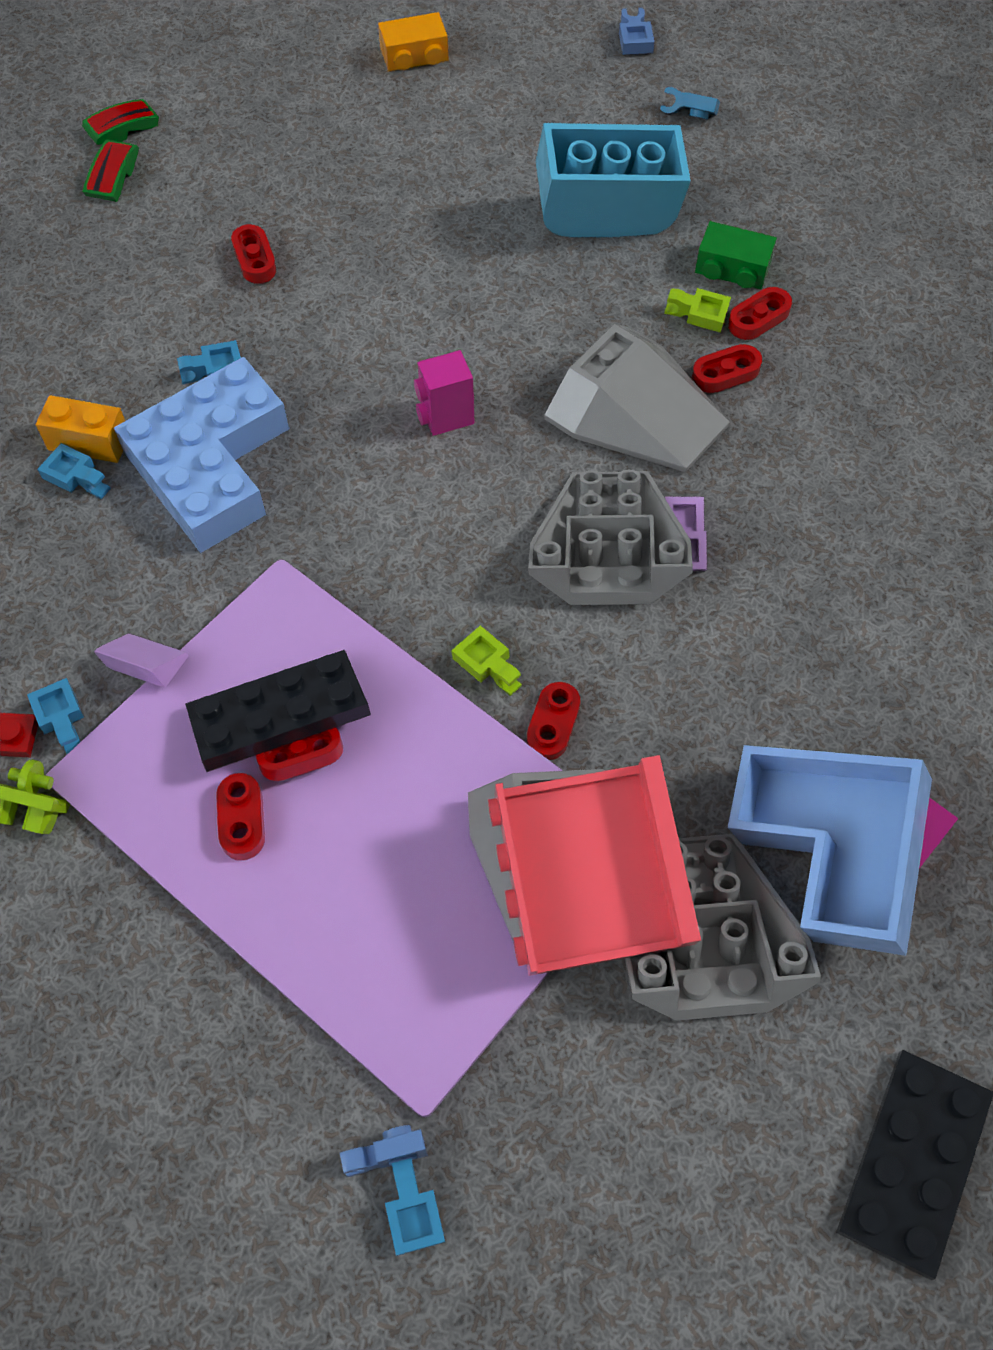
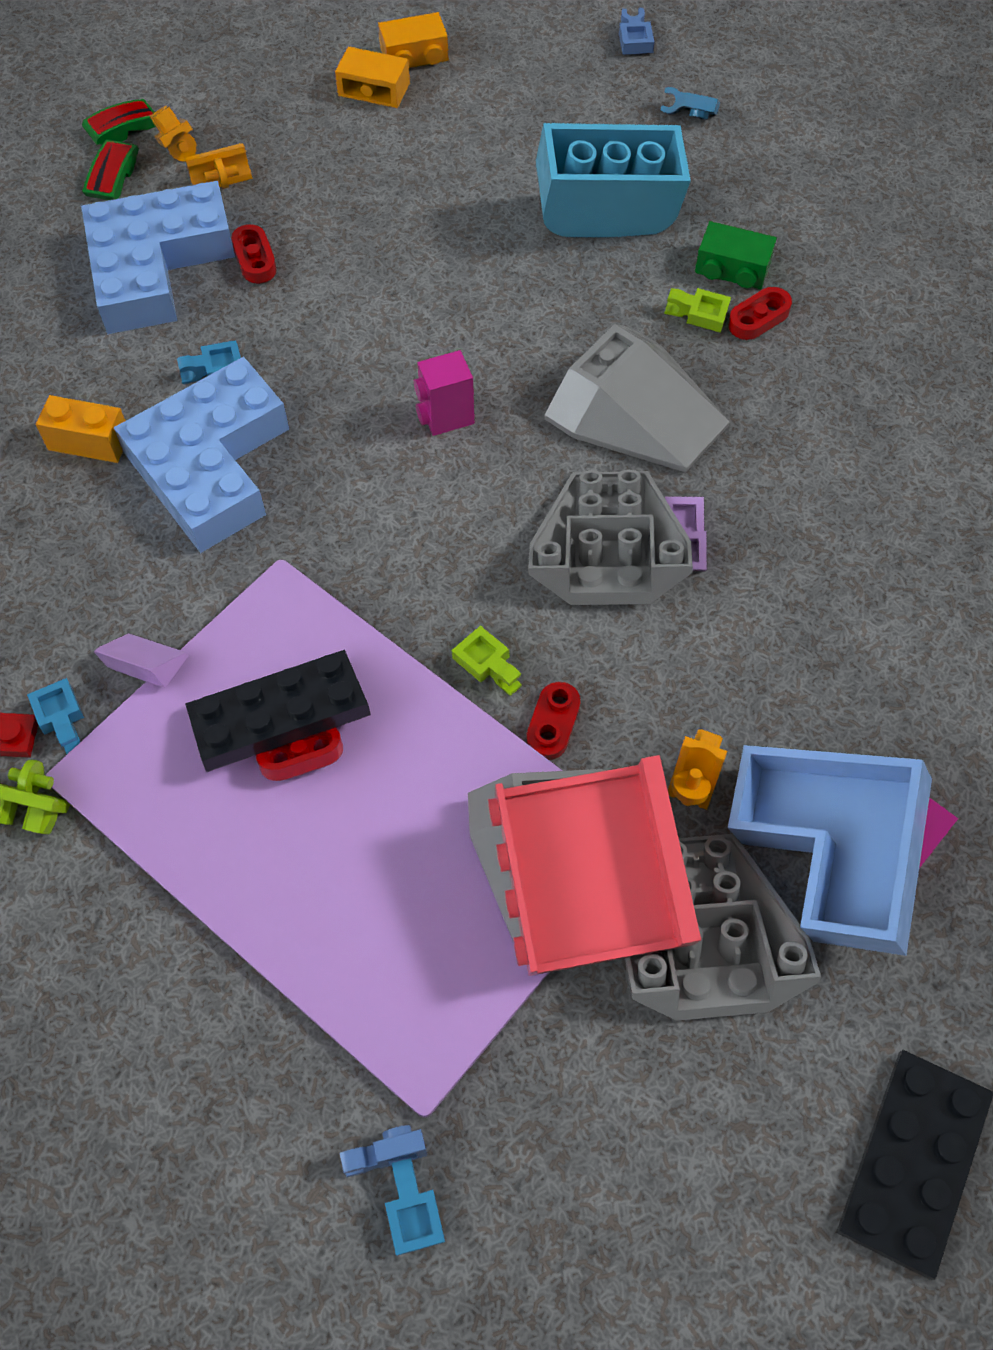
(72, 468): dark azure plate -> none
(142, 238): none -> light blue piece
(174, 133): none -> light orange hips
(223, 165): none -> light orange hips
(240, 813): red plate -> none
(372, 77): none -> light orange brick
(697, 769): none -> light orange hips
(724, 368): red plate -> none

